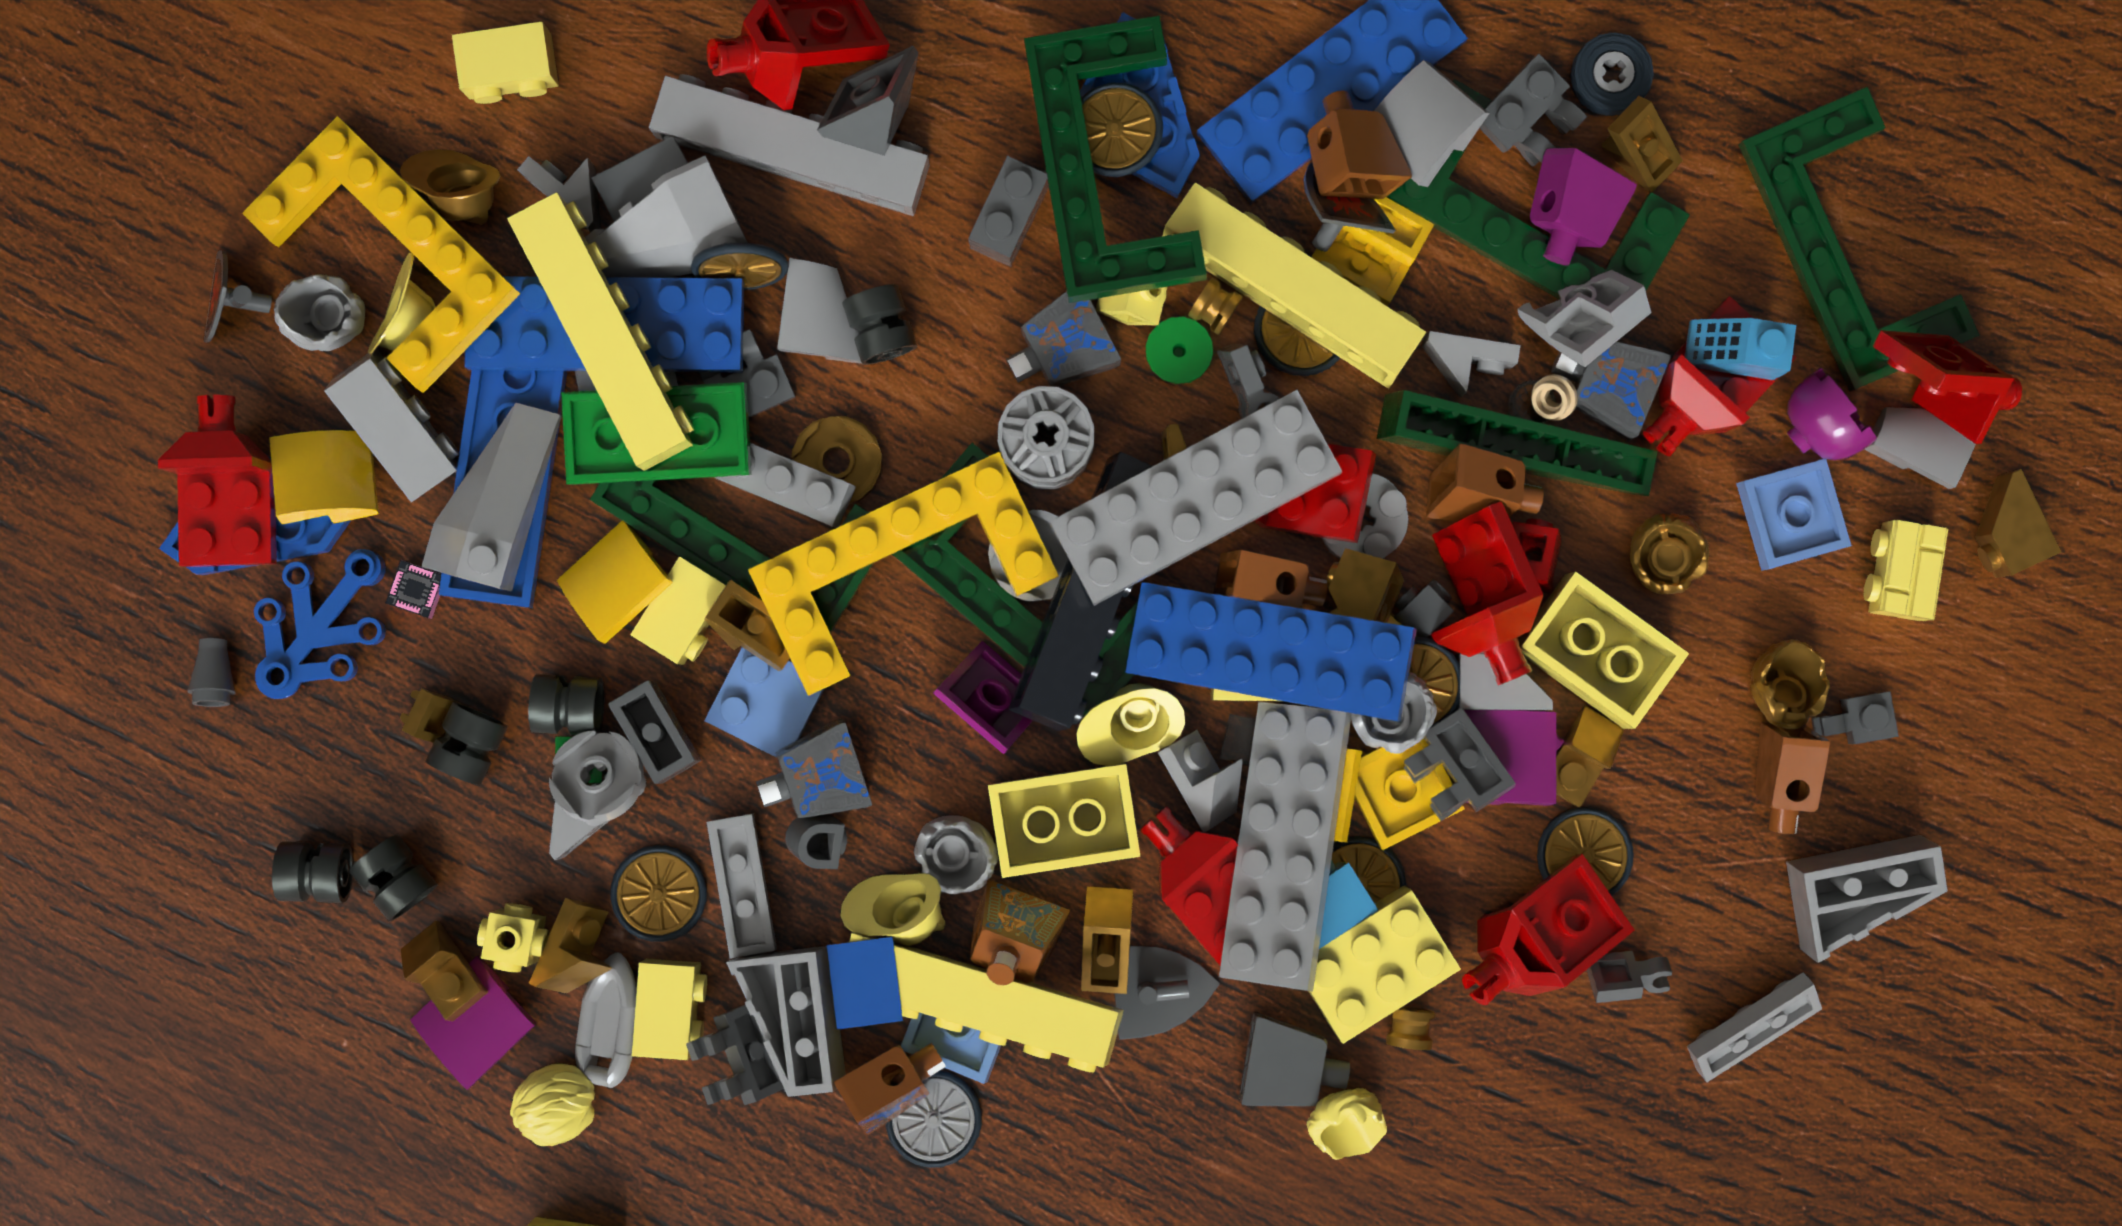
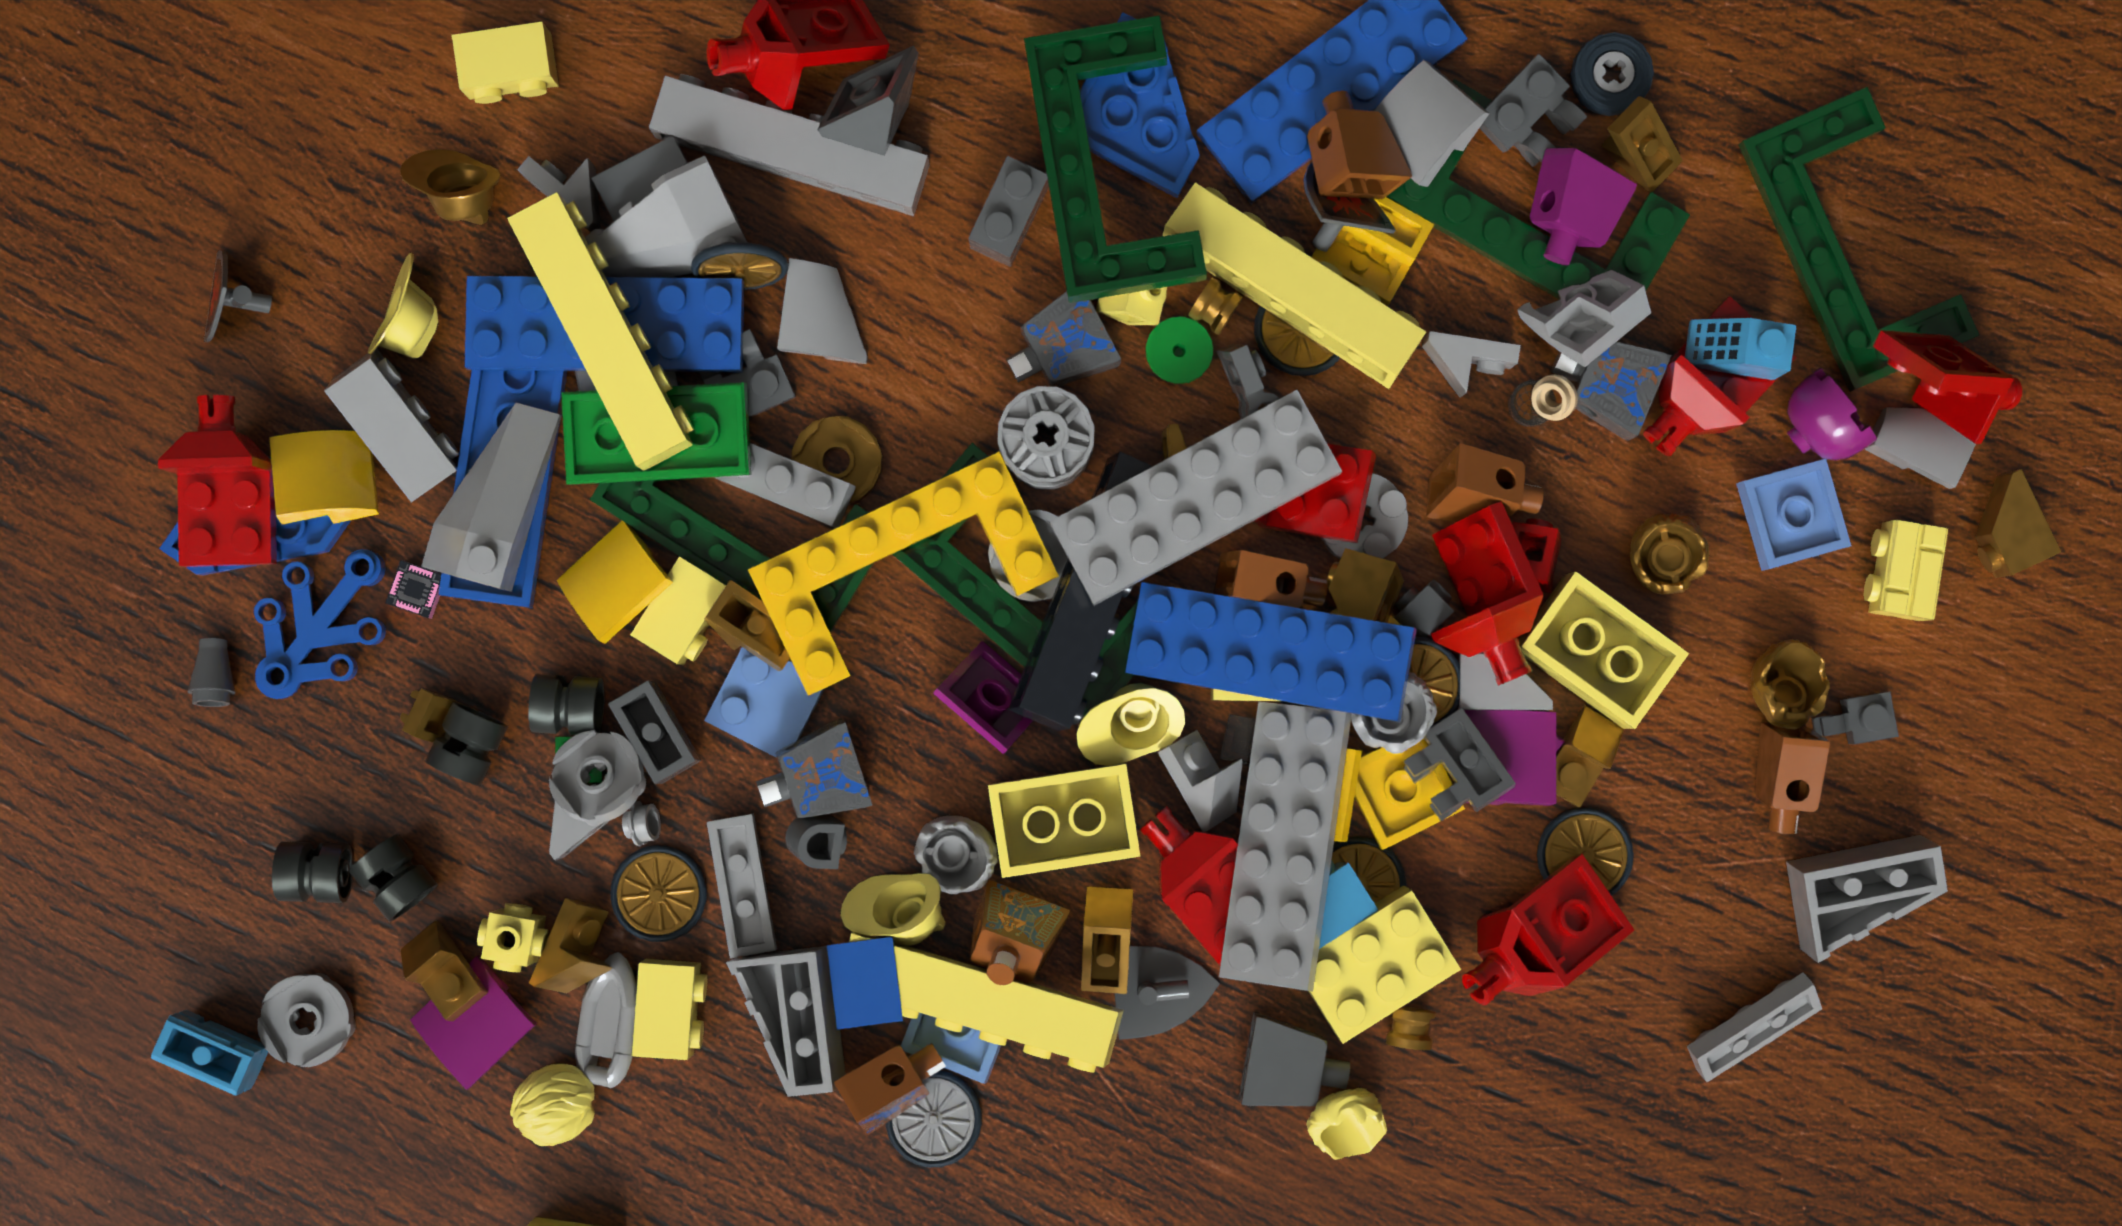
(210, 1052): none -> dark azure brick
(280, 1012): none -> light grey plate
(319, 312): light grey hair -> none
(475, 285): yellow plate -> none
(641, 823): none -> light grey plate
(750, 1063): dark grey plate -> none
(879, 322): pearl dark grey wheel -> none
(1121, 128): pearl gold wheel -> none
(1544, 449): dark green slope -> none
(1622, 978): dark grey plate -> none

